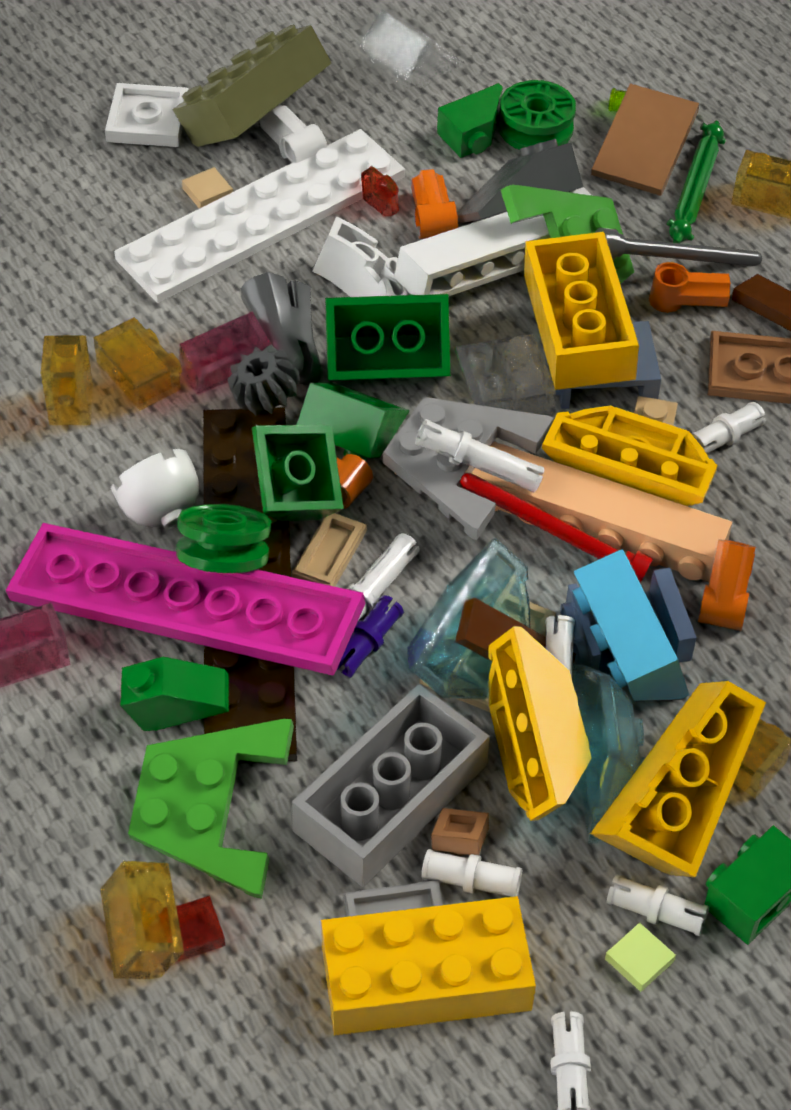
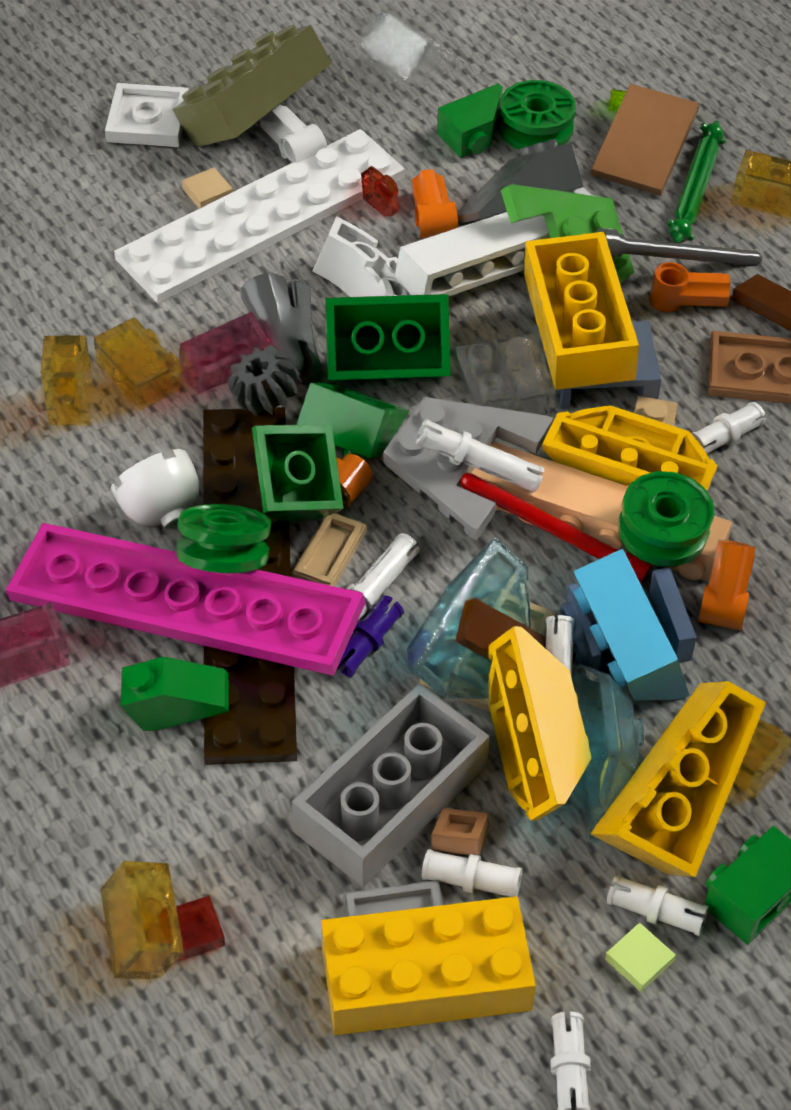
(188, 797): bright green wing -> none
(665, 518): none -> green wheel

